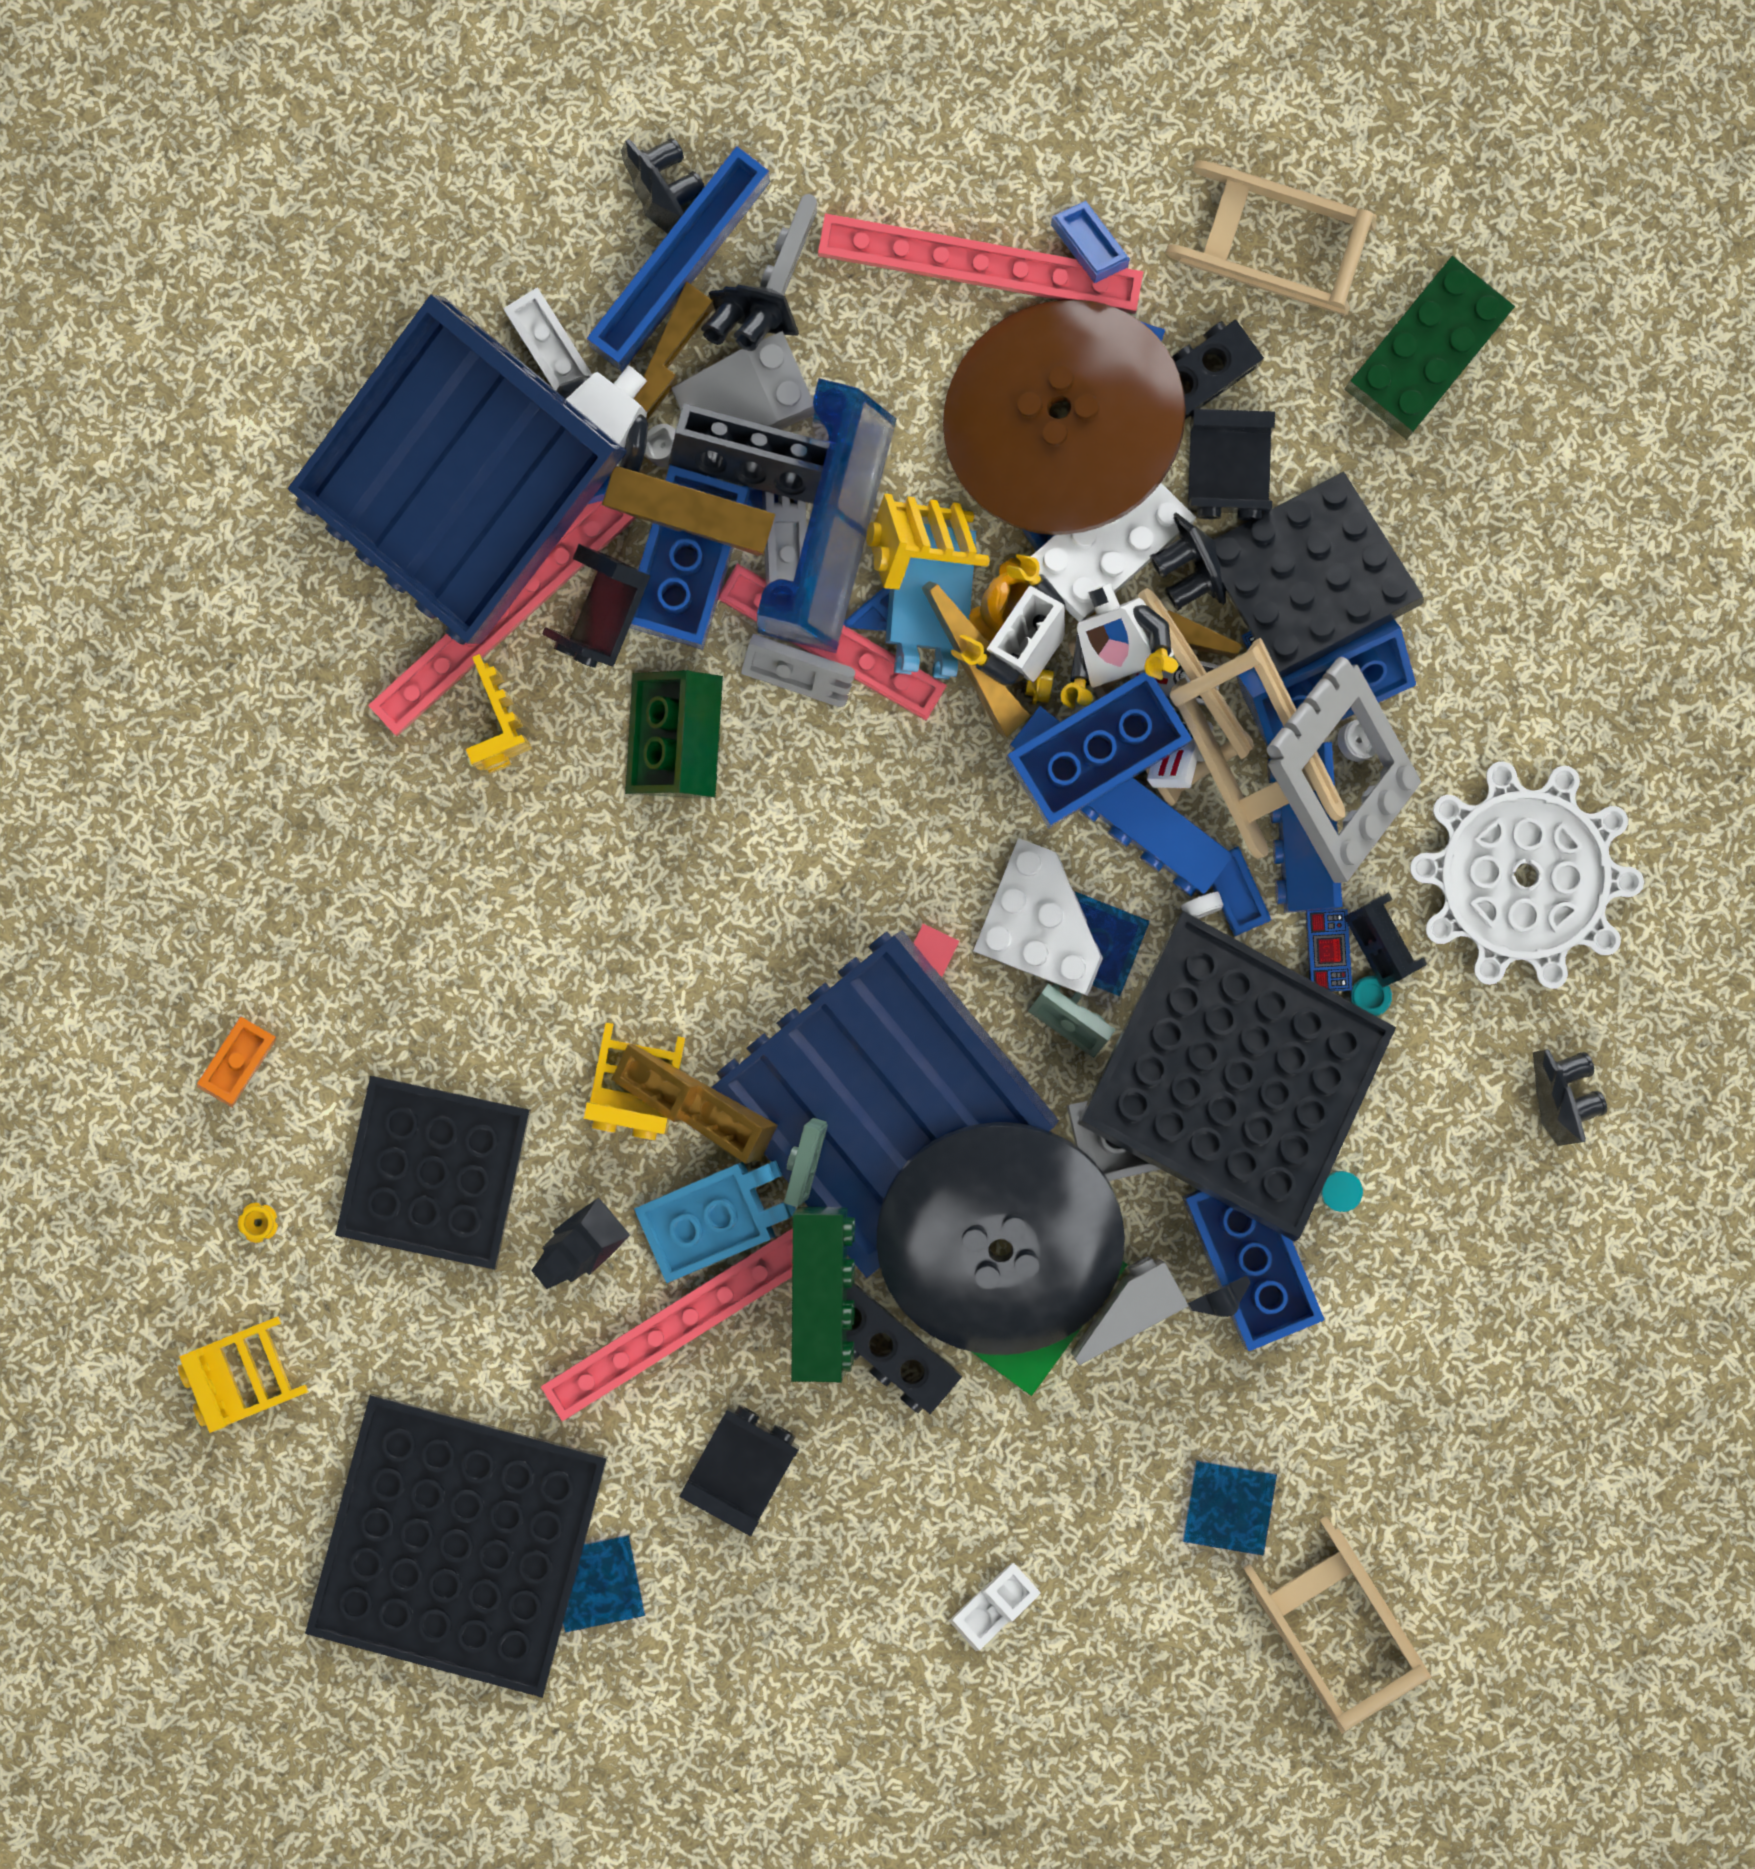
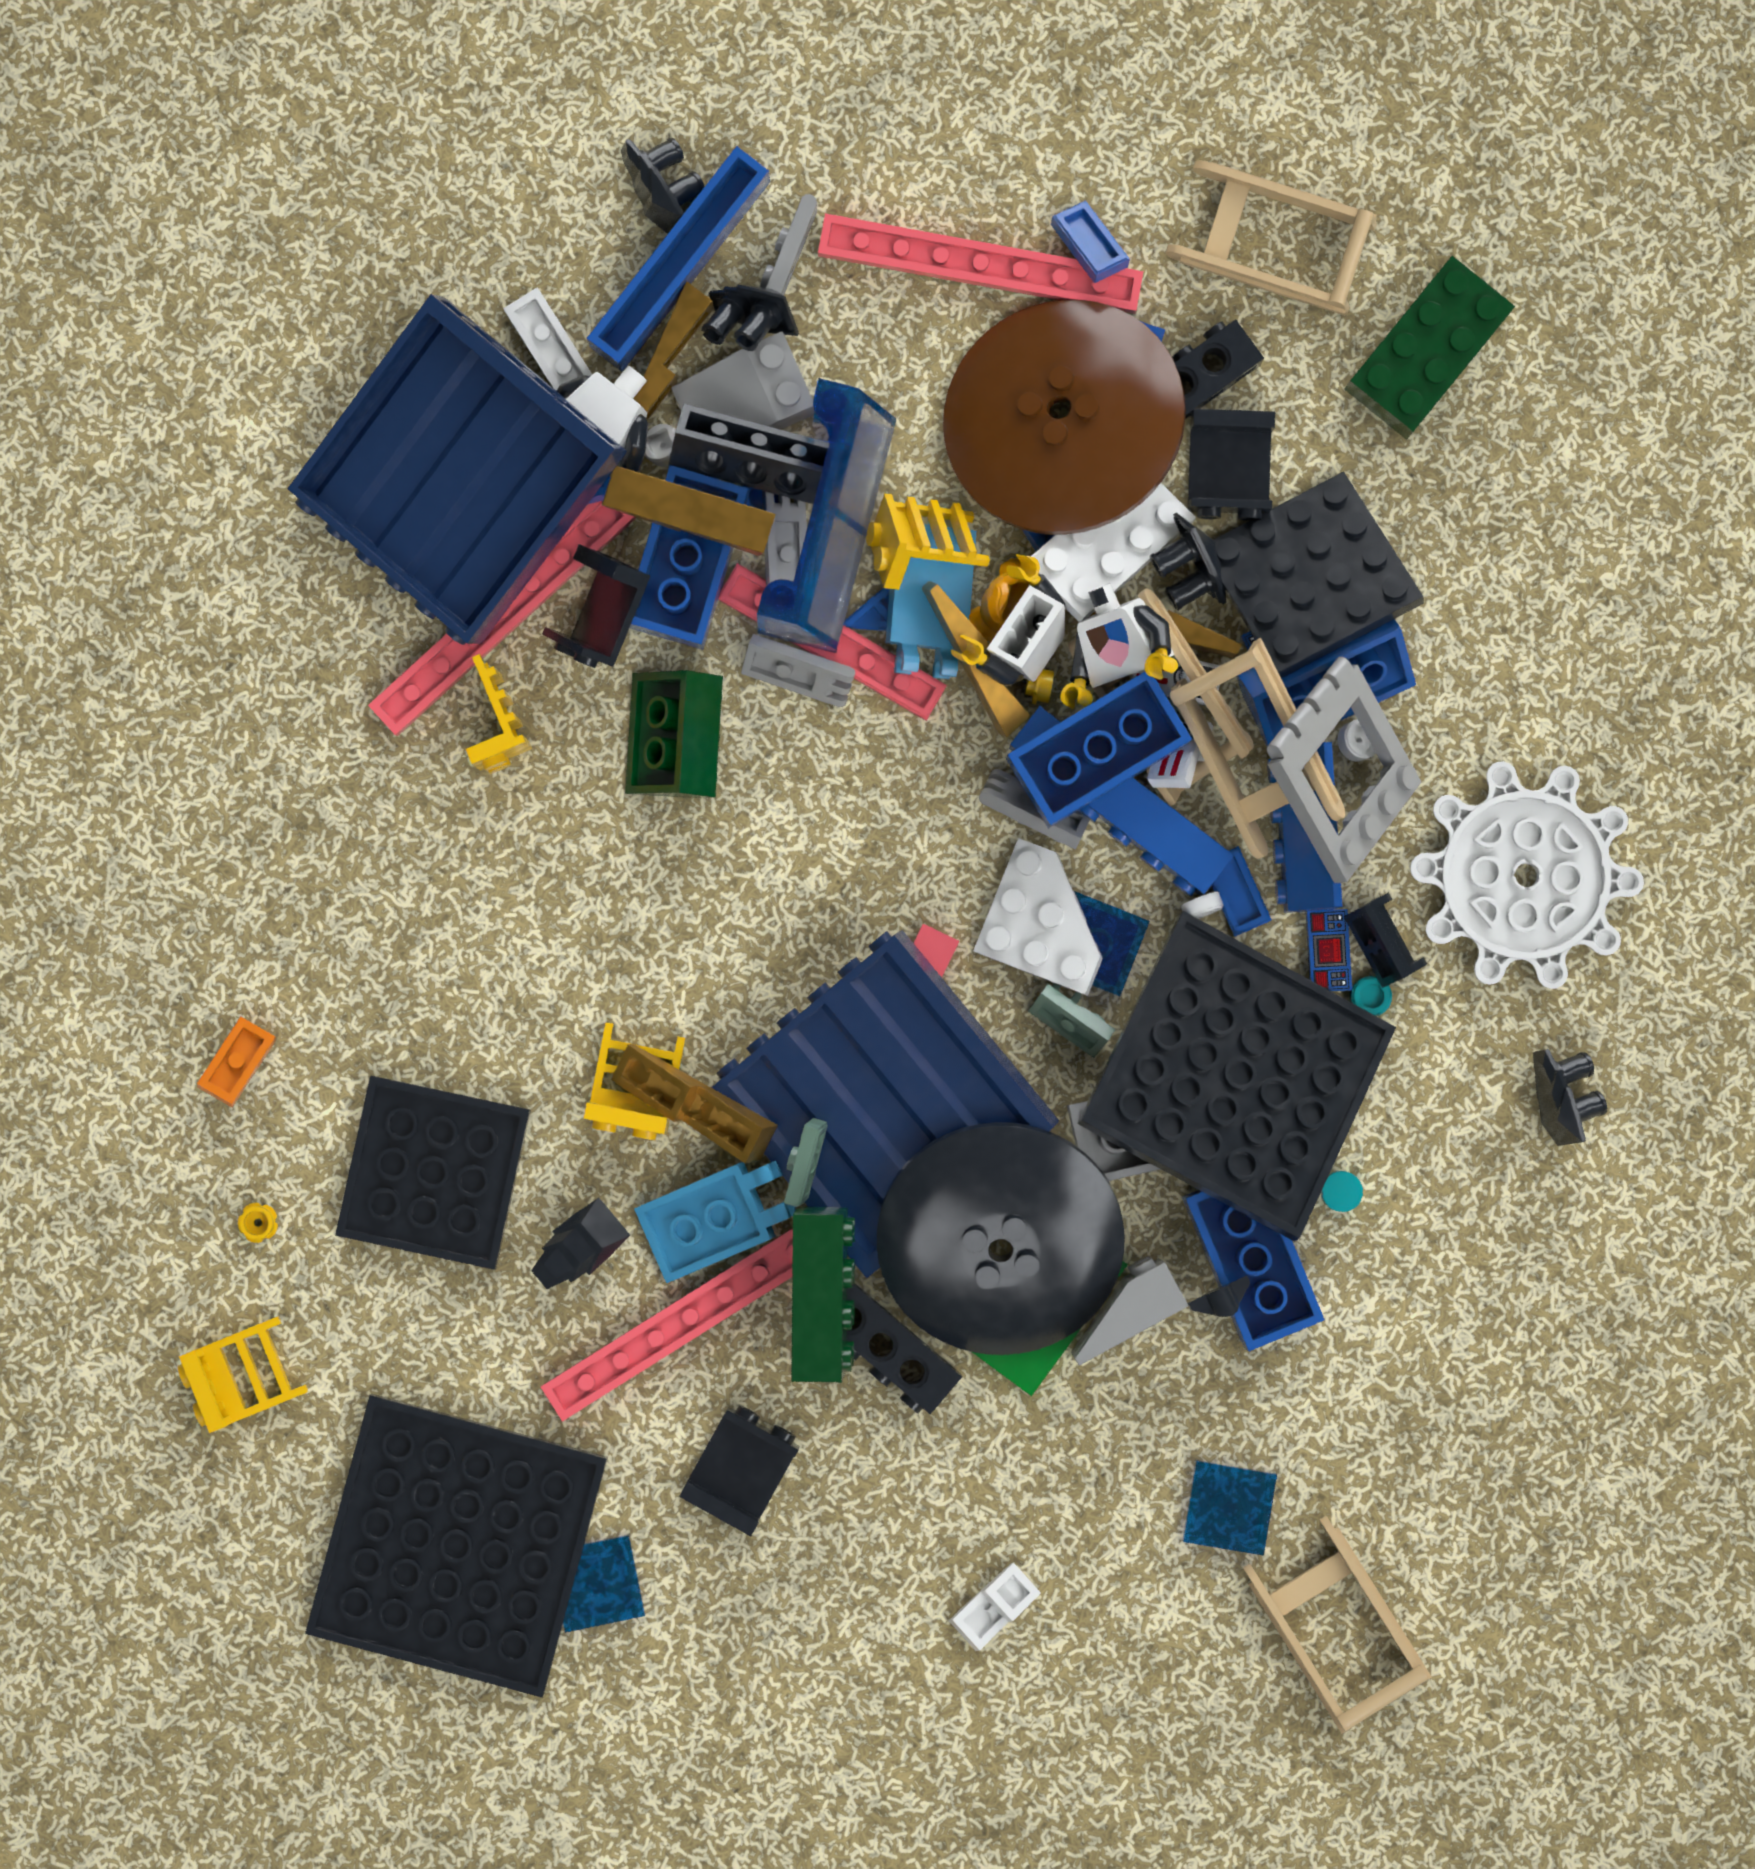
(1008, 797): none -> light grey hinge

